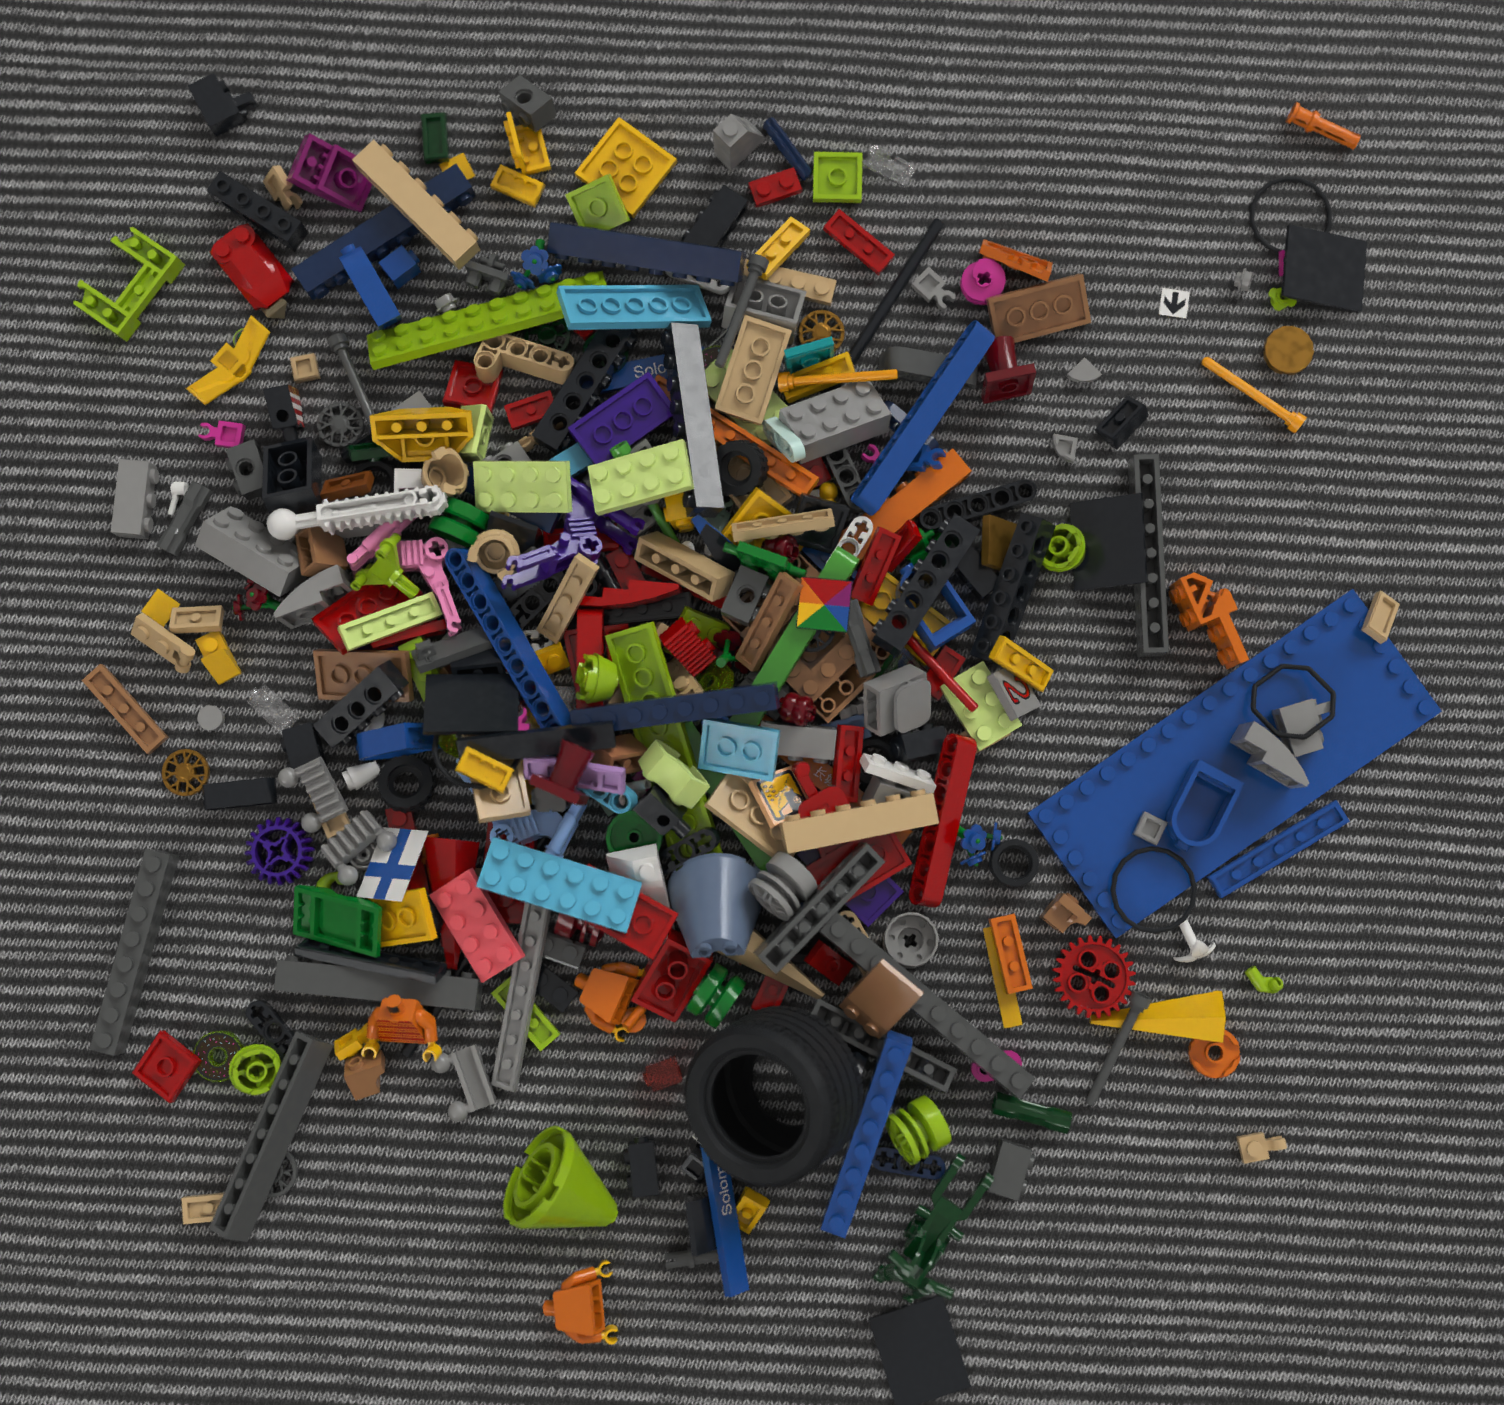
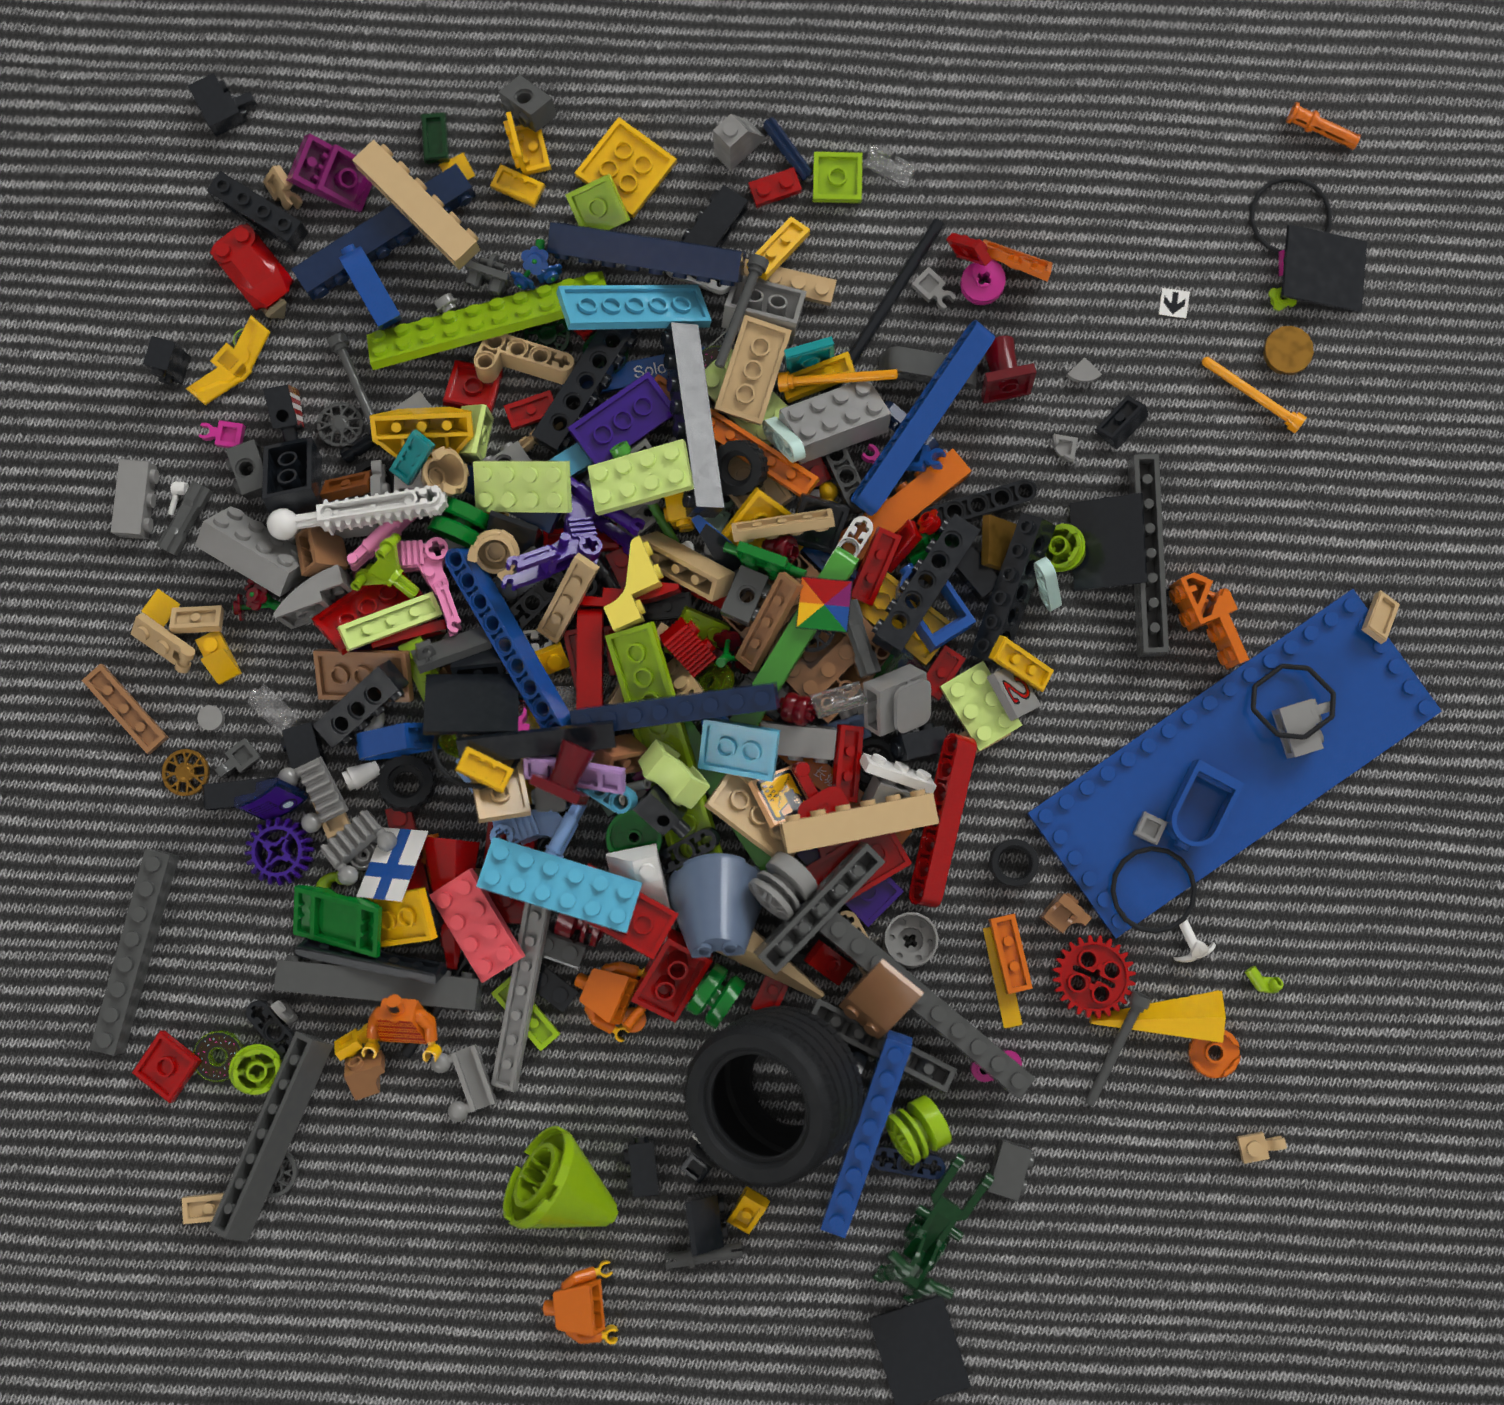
(157, 268): lime wedge -> none
(166, 361): none -> black brick
(240, 757): none -> dark grey plate
(271, 799): none -> slope
(284, 1011): none -> light grey tile
(305, 368): tan tile -> none
(367, 451): dark green plate -> none
(377, 480): none -> light grey plate
(400, 266): blue brick -> none
(412, 457): none -> teal plate
(596, 678): lime cone -> none
(641, 579): none -> light yellow arch
(663, 1073): clear red brick -> none
(726, 1228): blue tile -> none
(821, 330): pearl gold wheel -> none
(838, 699): none -> clear plate
(859, 242): red plate -> none
(929, 522): none -> red plate
(941, 673): red piece -> none
(969, 248): none -> red plate
(973, 840): blue plant -> none
(1040, 309): medium nougat plate -> none
(1045, 1116): dark green axle -> none
(1047, 584): none -> light aqua beam
(1243, 280): light grey plate -> none
(1269, 755): light grey slope -> none
(1277, 849): blue tile -> none

